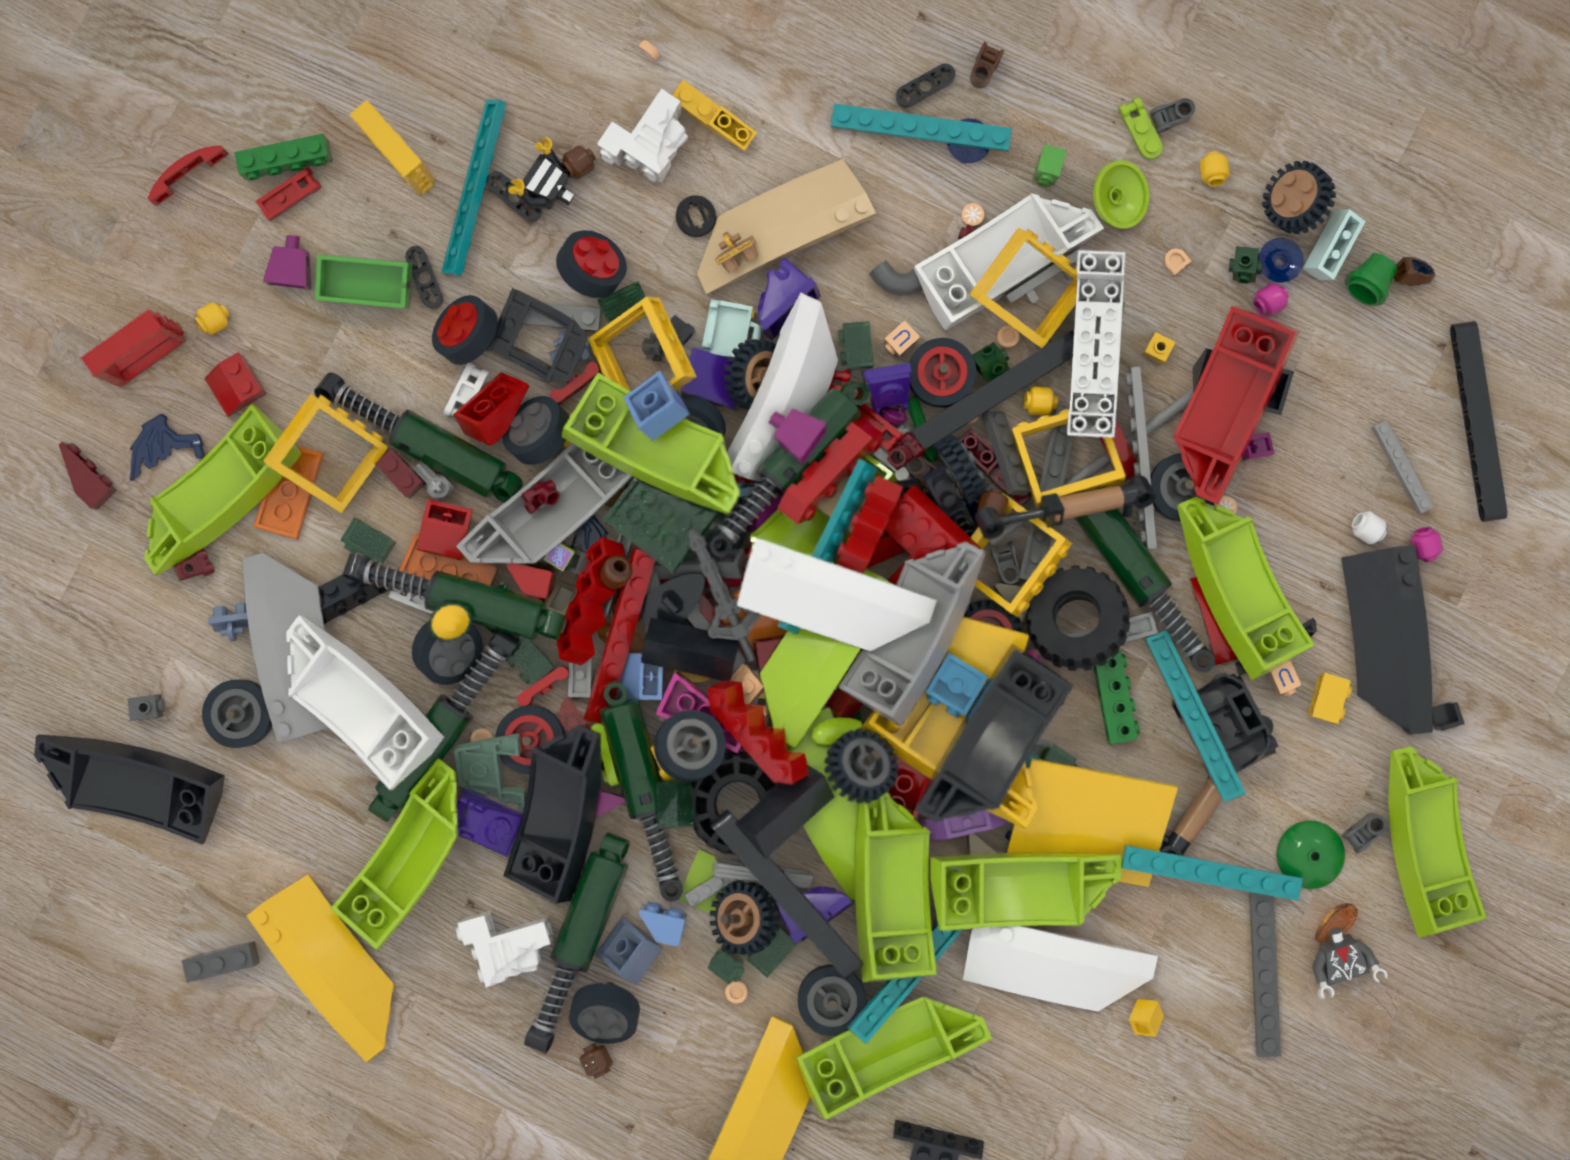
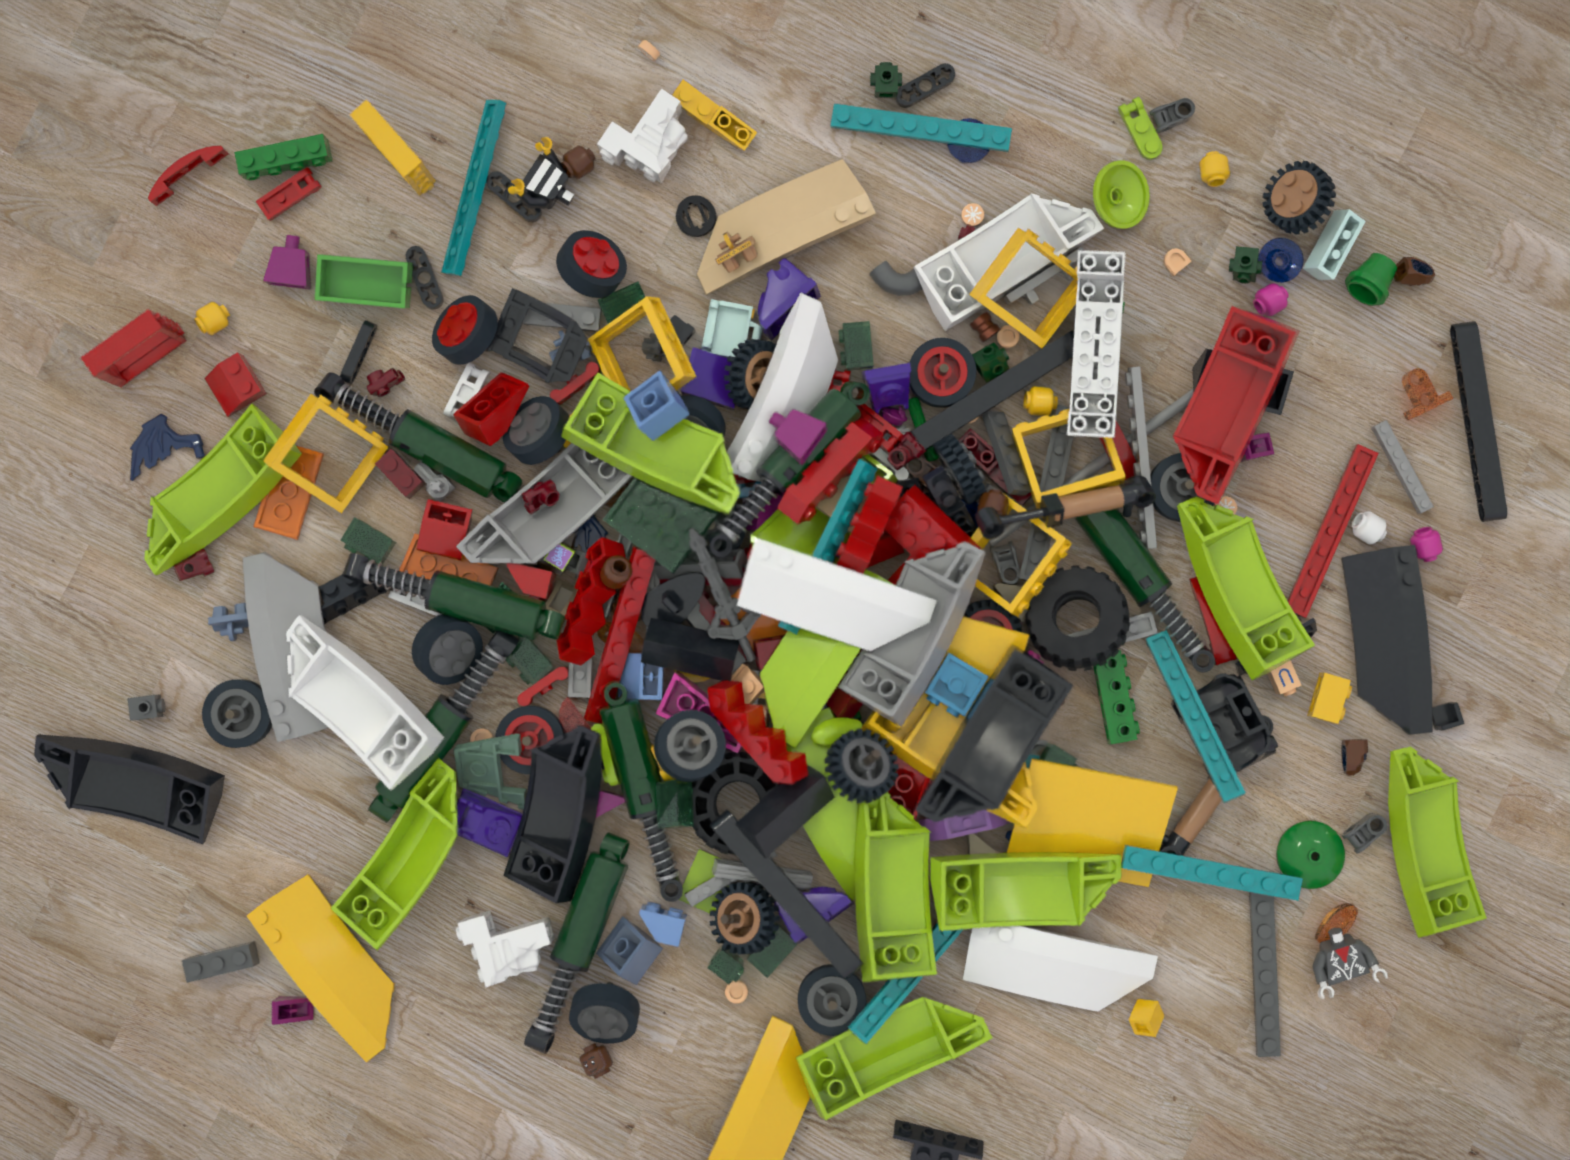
(85, 480): dark red slope -> none
(291, 1009): none -> magenta slope
(358, 351): none -> black beam
(382, 382): none -> dark red plate
(450, 621): yellow piece -> none
(882, 87): none -> dark green brick
(900, 339): light nougat brick -> none
(984, 326): none -> copper wheel
(986, 62): reddish brown piece -> none
(1049, 165): bright green brick -> none
(1151, 349): yellow plate -> none
(1331, 530): none -> red plate
(1353, 755): none -> reddish brown rock
(1424, 387): none -> clear orange tile

